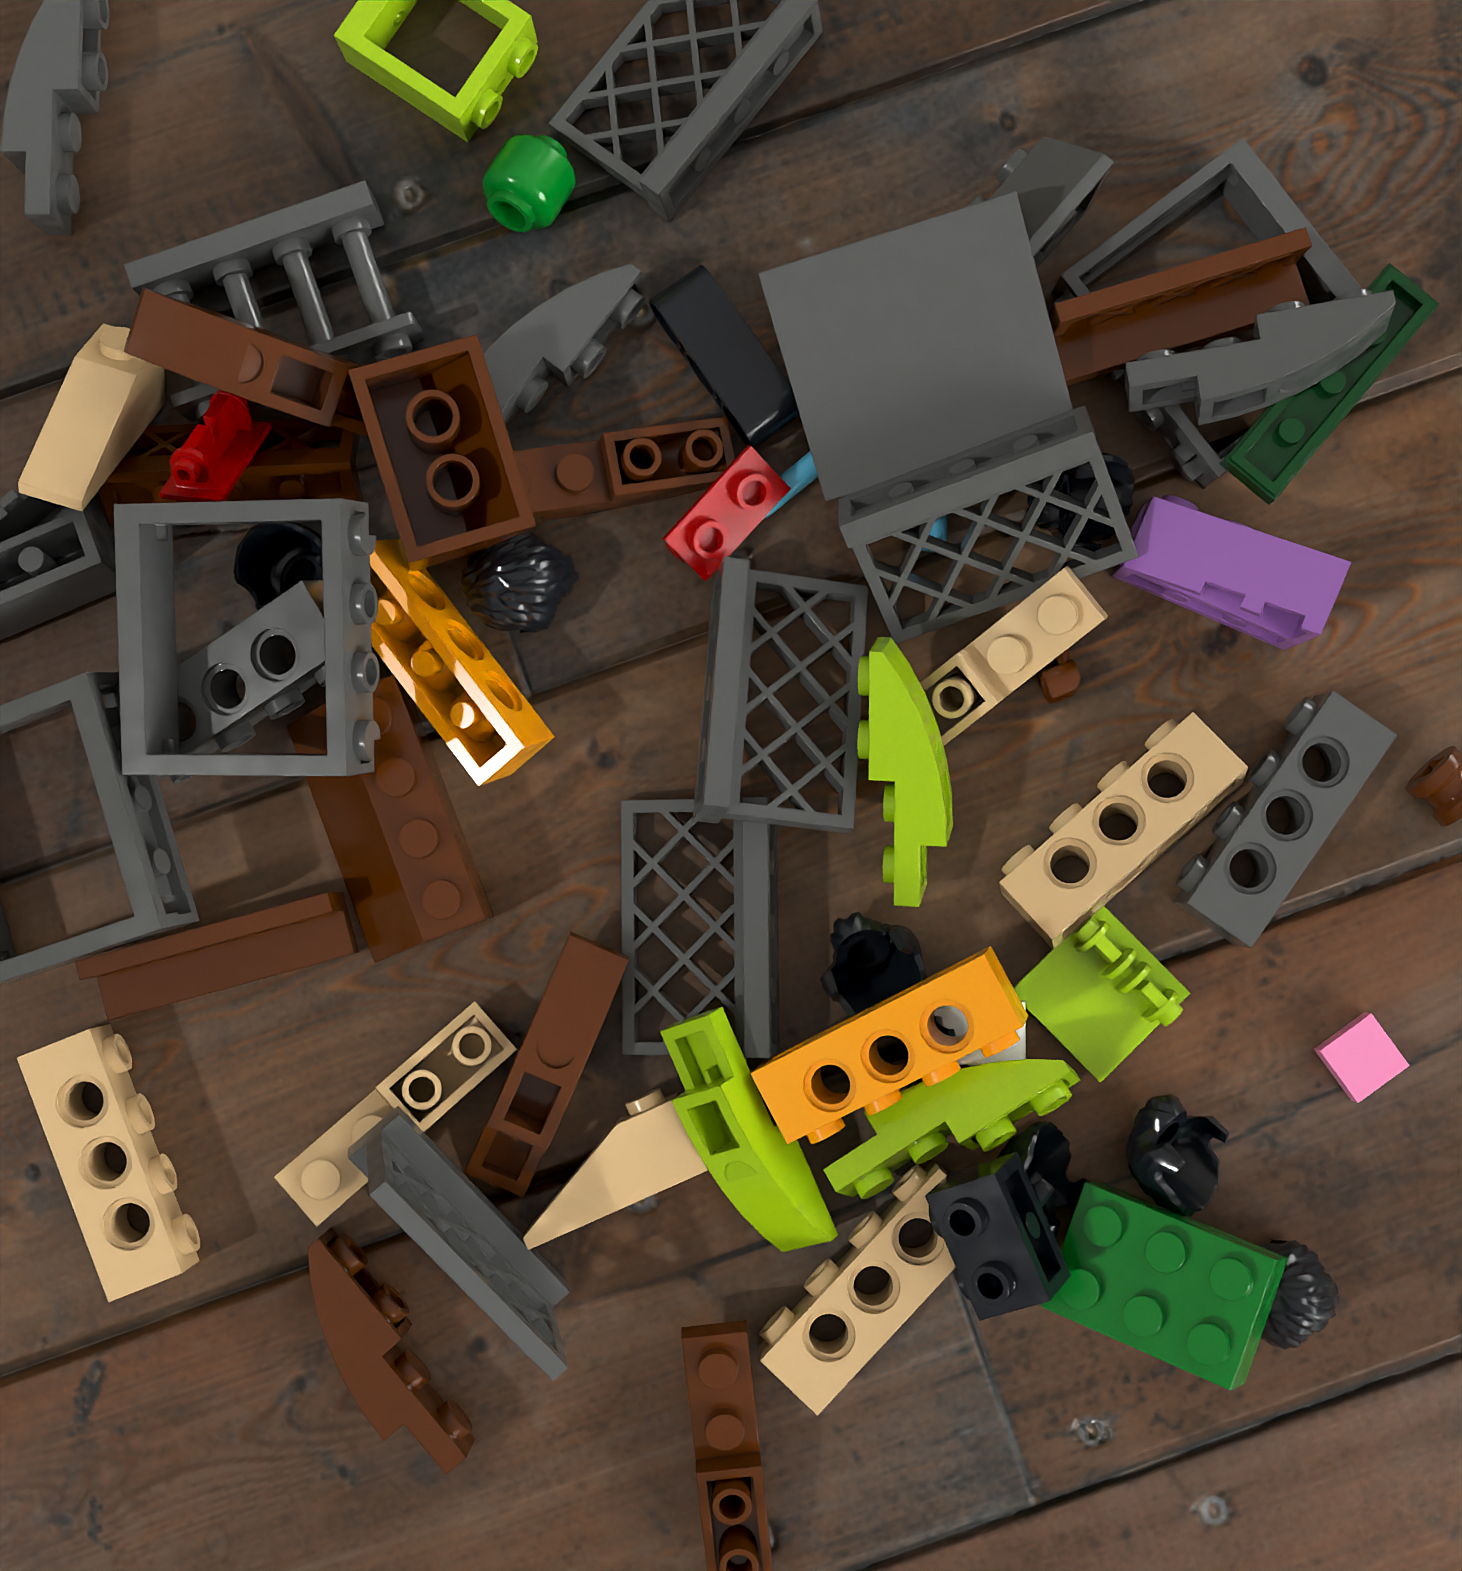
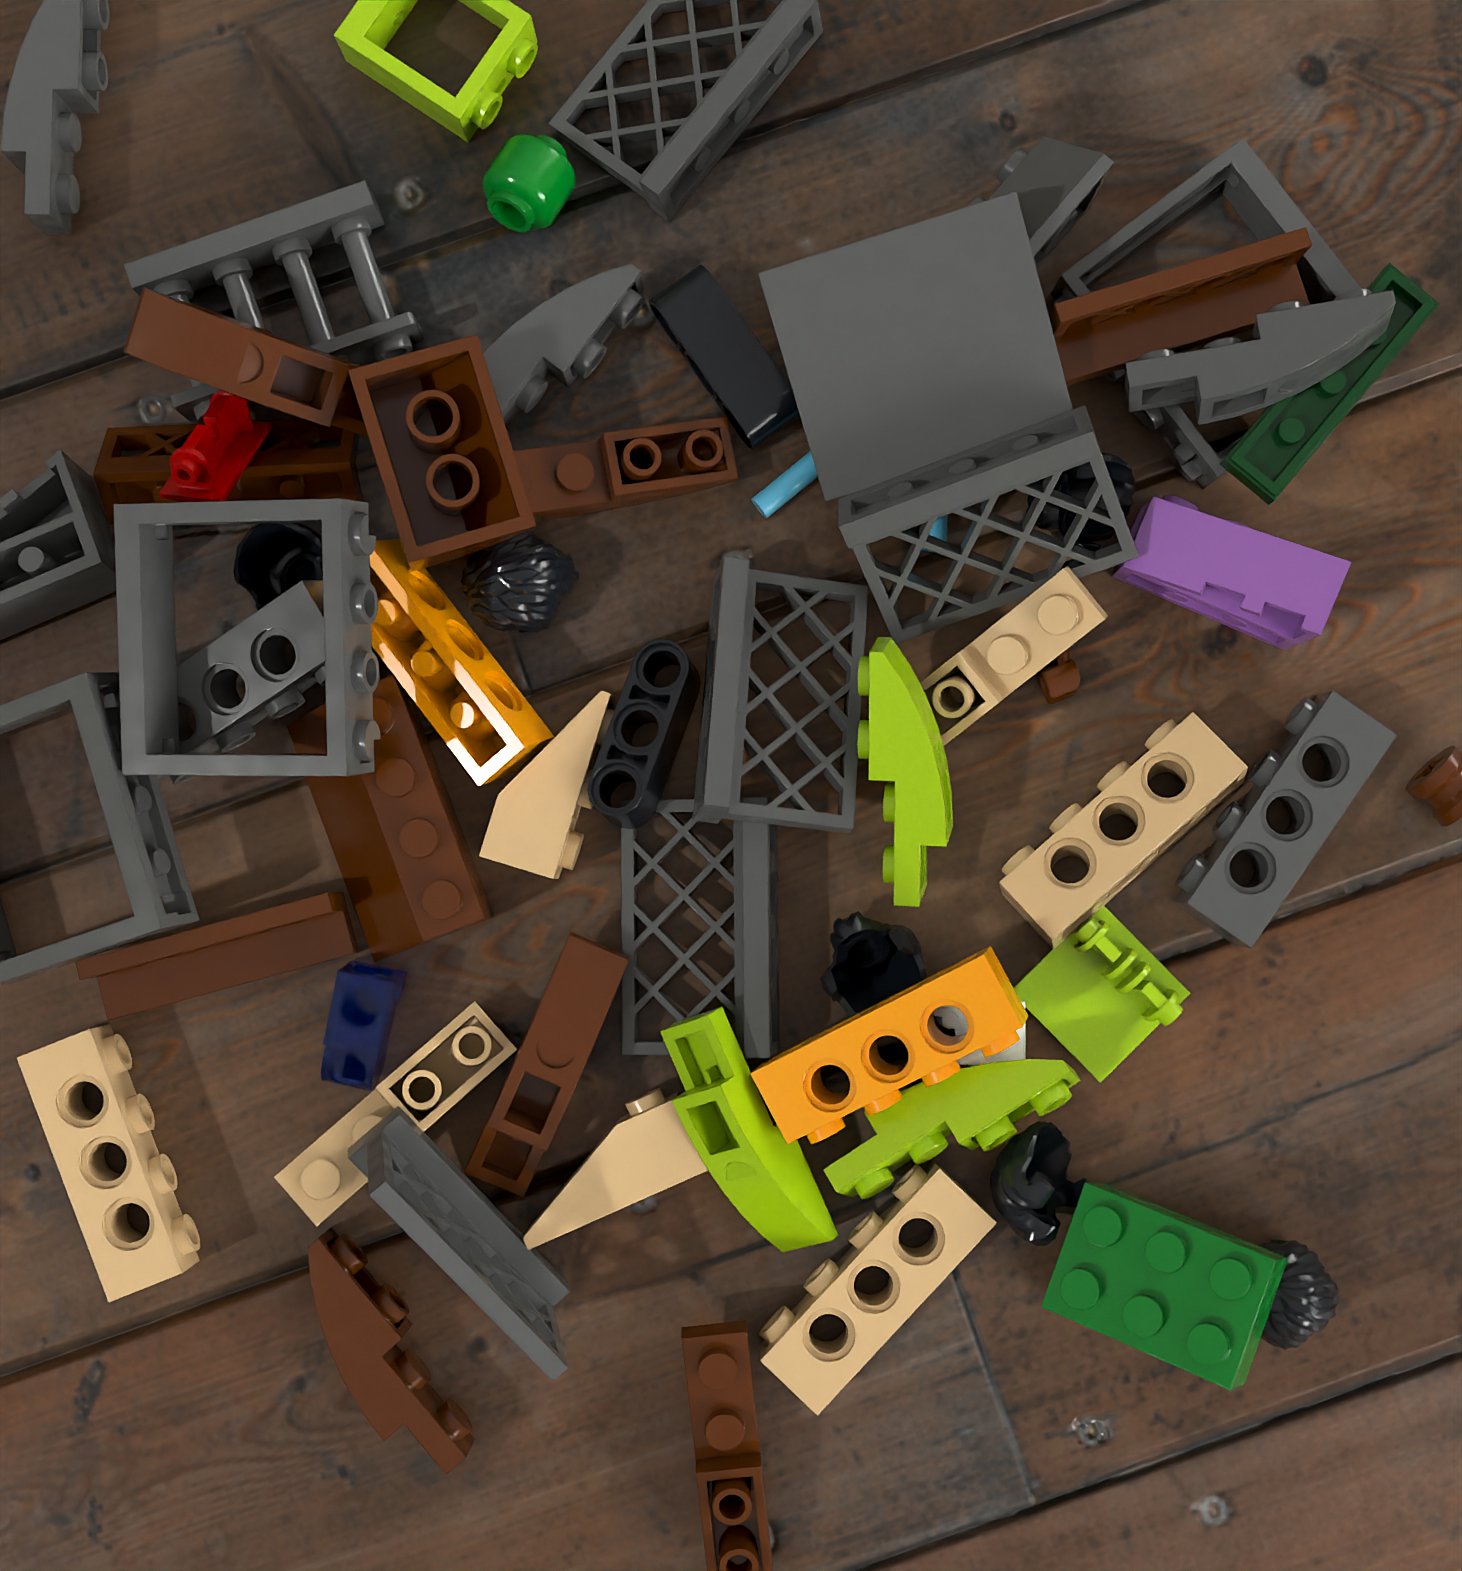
(93, 420): tan slope -> none
(360, 1024): none -> clear blue leg
(541, 805): none -> tan slope
(639, 705): none -> black beam
(726, 513): red hinge -> none
(997, 1237): black brick -> none
(1174, 1155): black hair -> none
(1361, 1057): bright pink tile -> none

